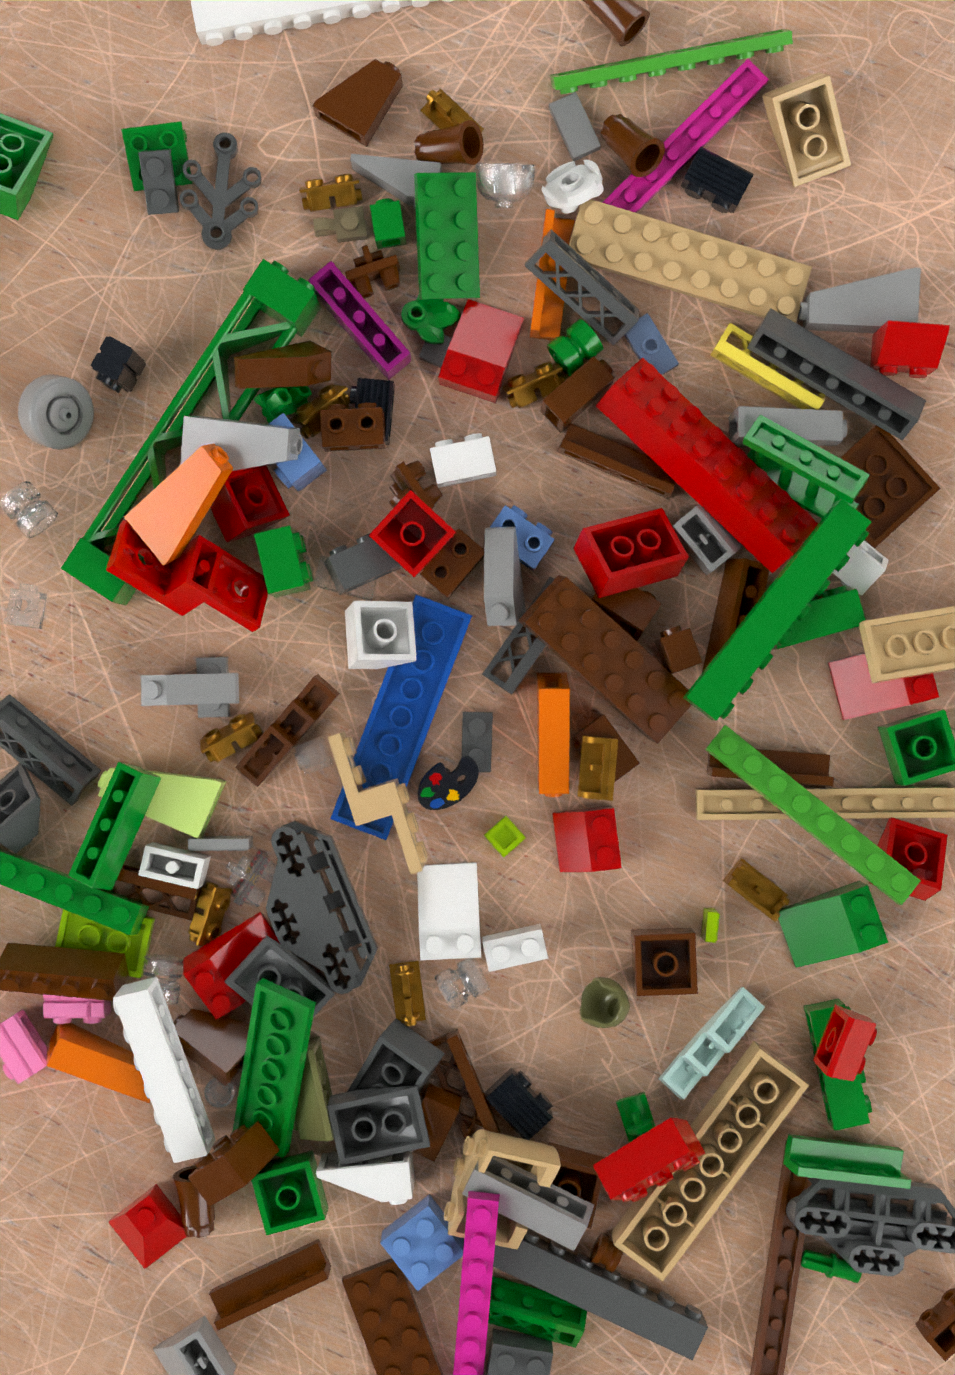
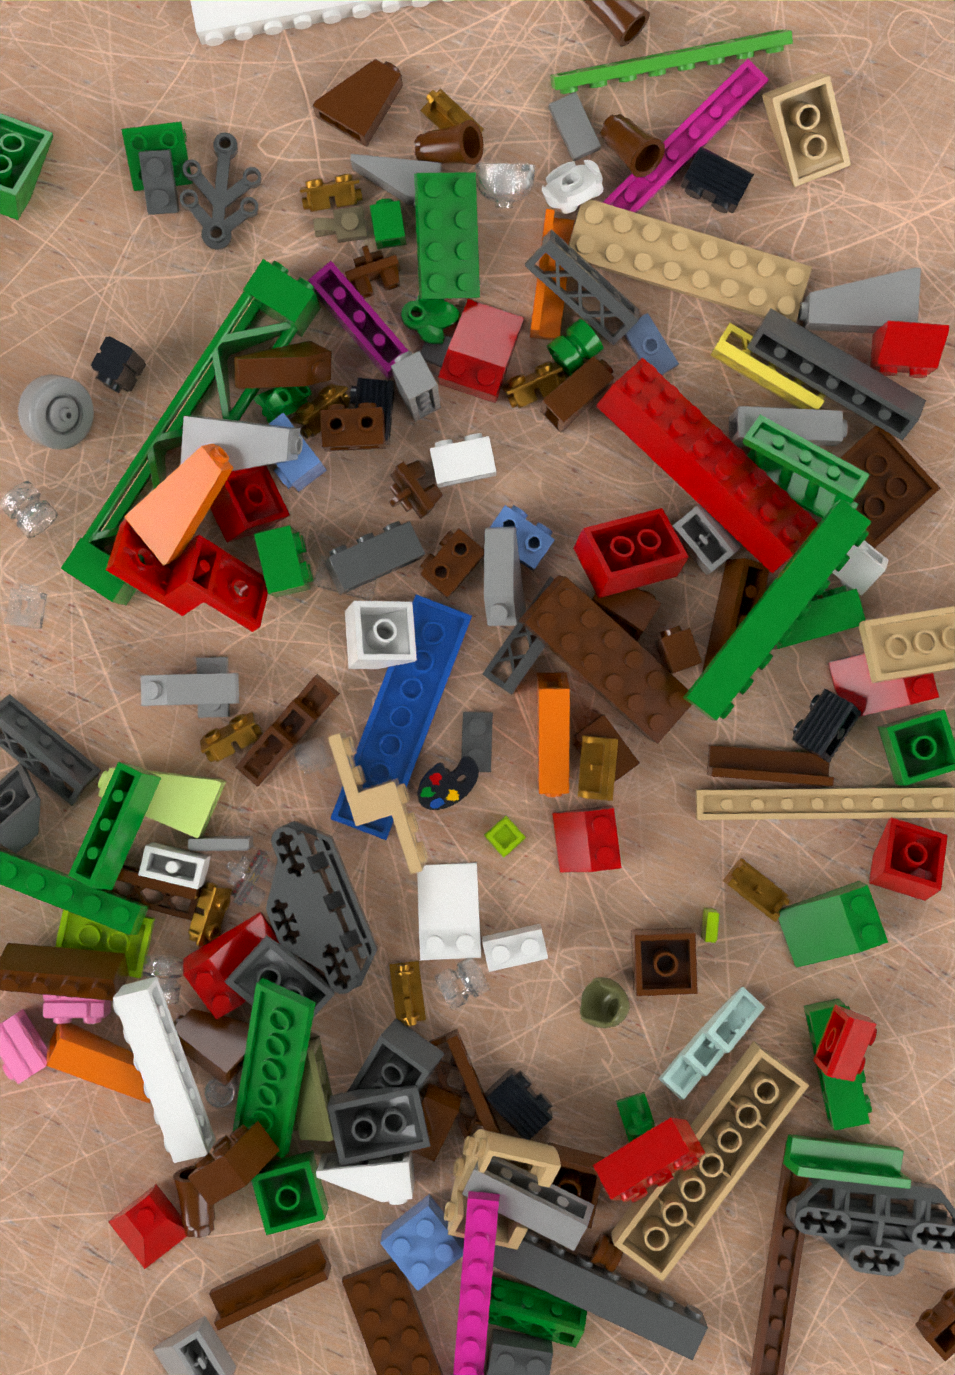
(412, 534): red slope -> none
(416, 384): none -> light grey brick
(616, 460): reddish brown fence -> none
(813, 815): bright green plate -> none
(826, 725): none -> black brick
(829, 1265): green axle -> none

